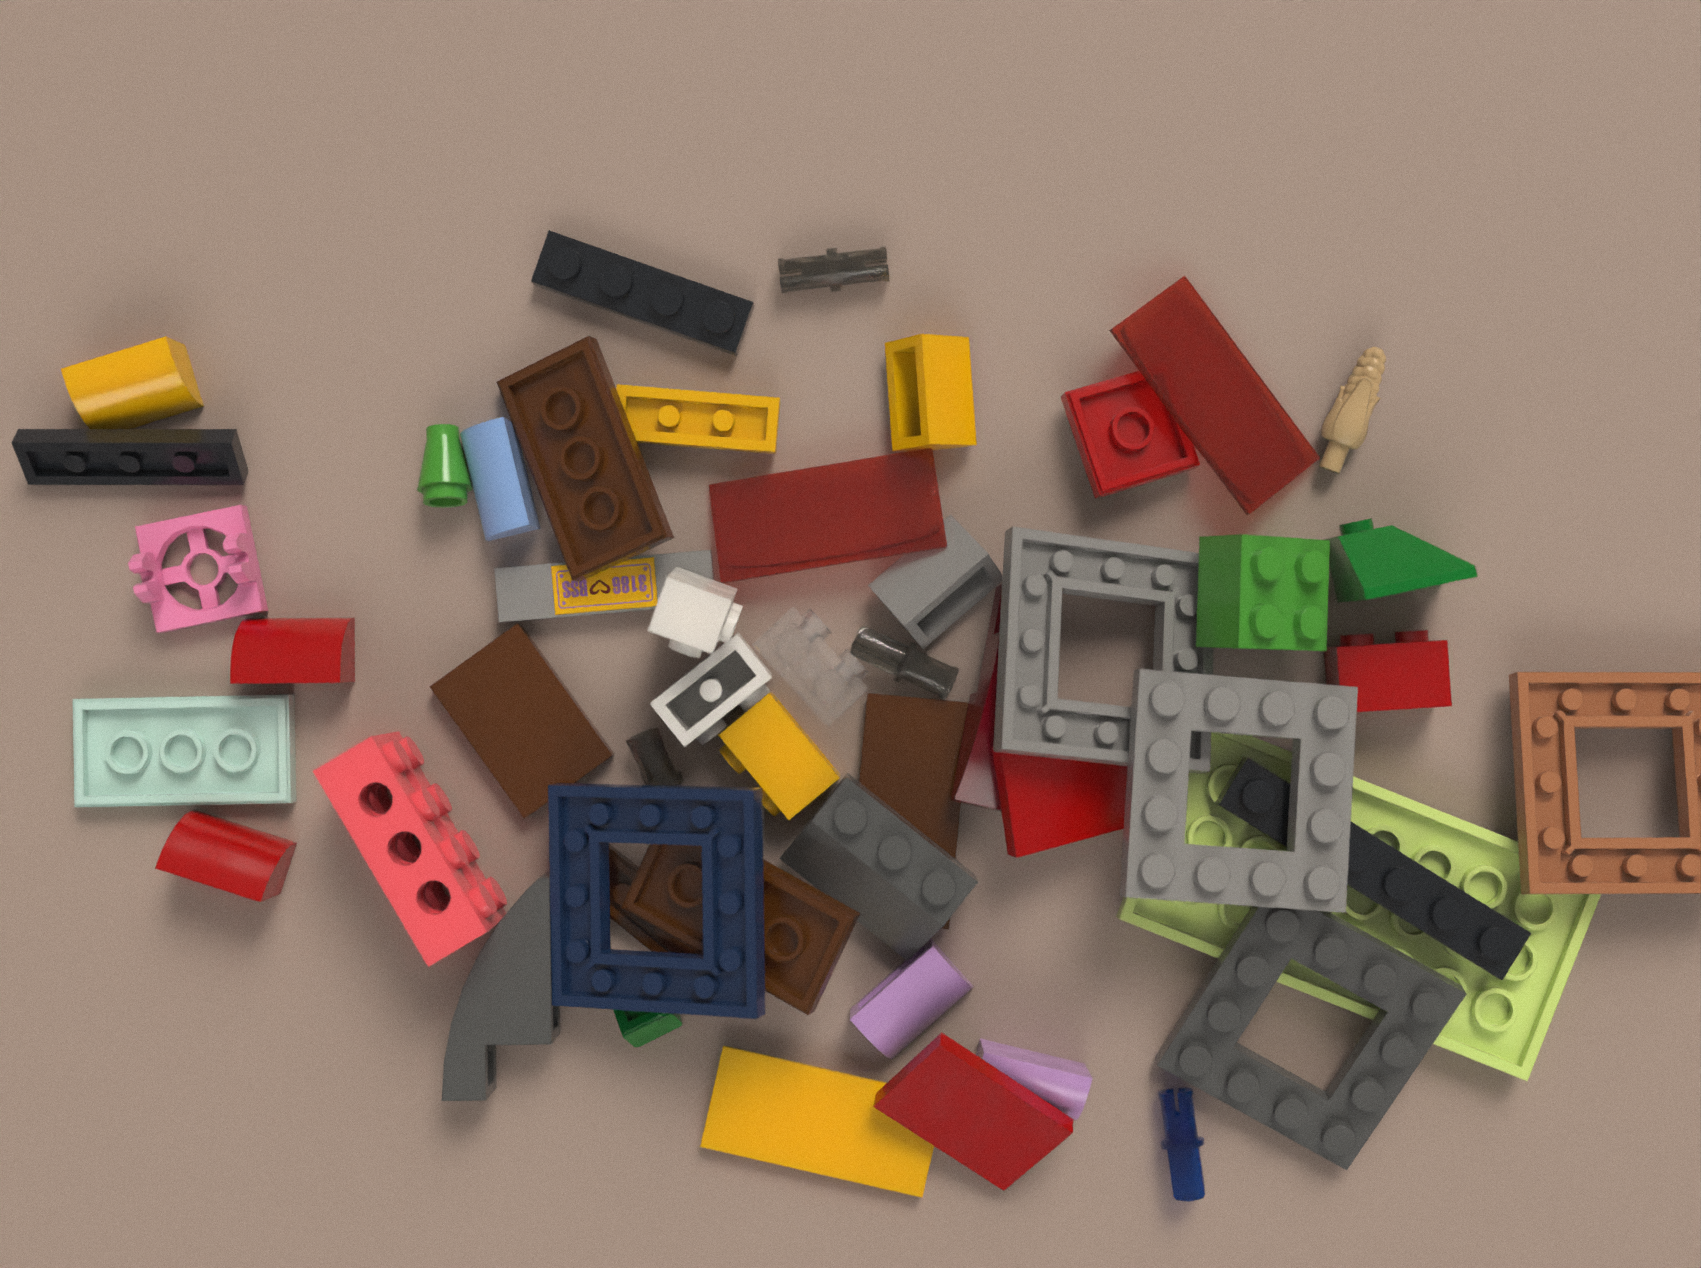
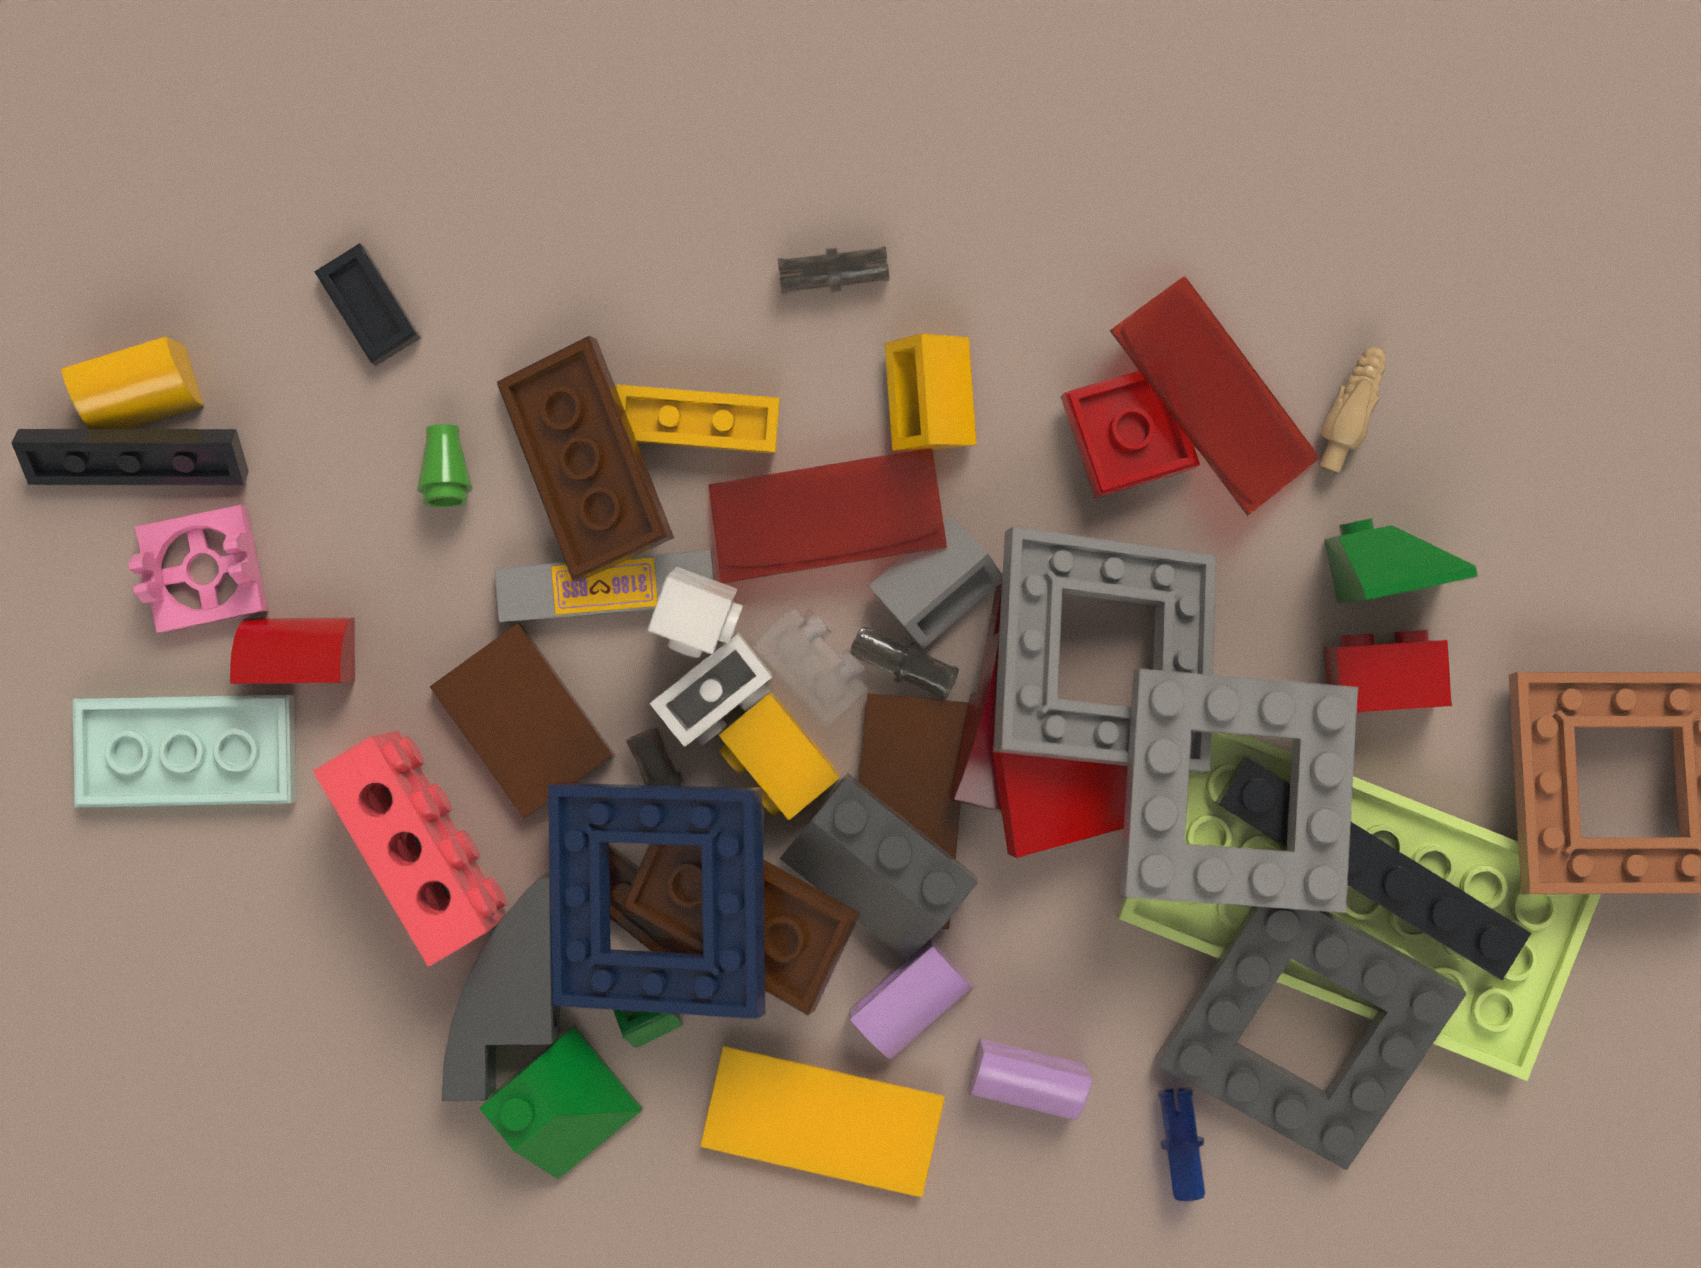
(227, 856): red brick -> none
(367, 304): none -> black tile
(499, 479): light blue brick -> none
(560, 1105): none -> green slope
(642, 293): black plate -> none
(973, 1112): red tile -> none
(1262, 592): bright green brick -> none

